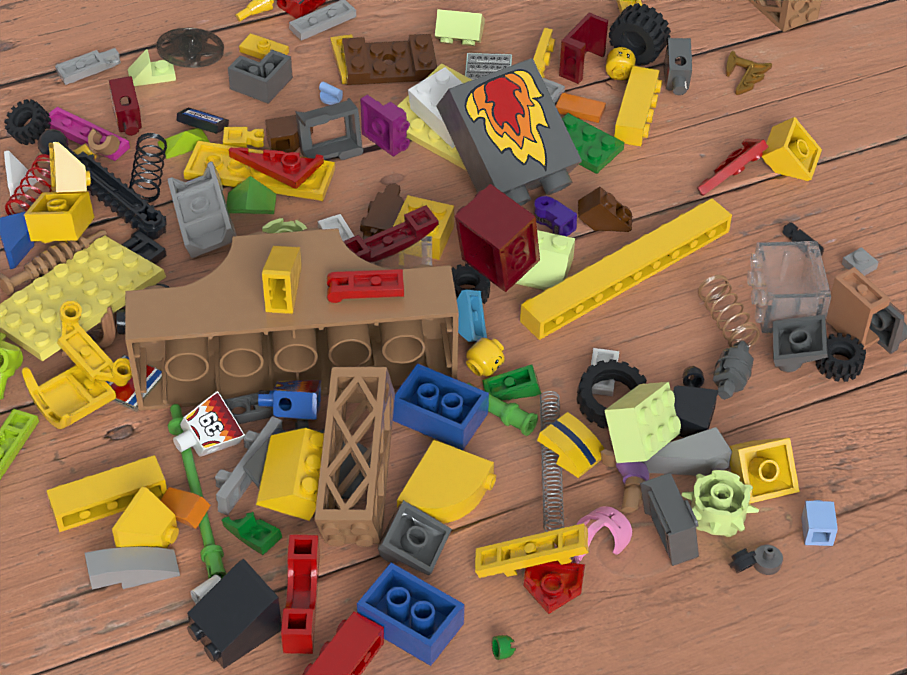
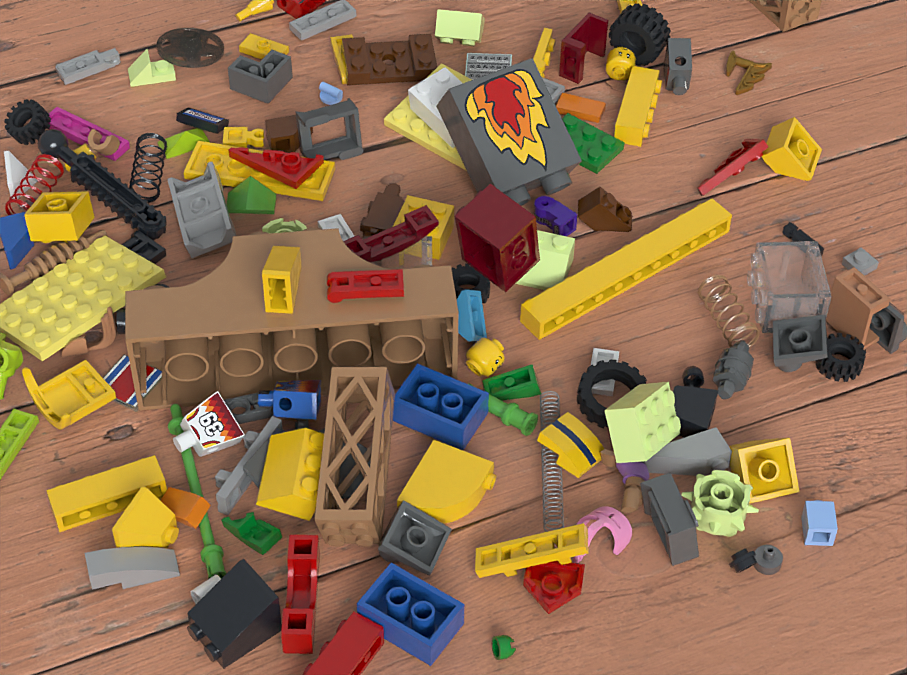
(66, 170): slope -> none
(86, 352): yellow plate -> none
(126, 115): dark red torso -> none
(384, 125): magenta plate -> none

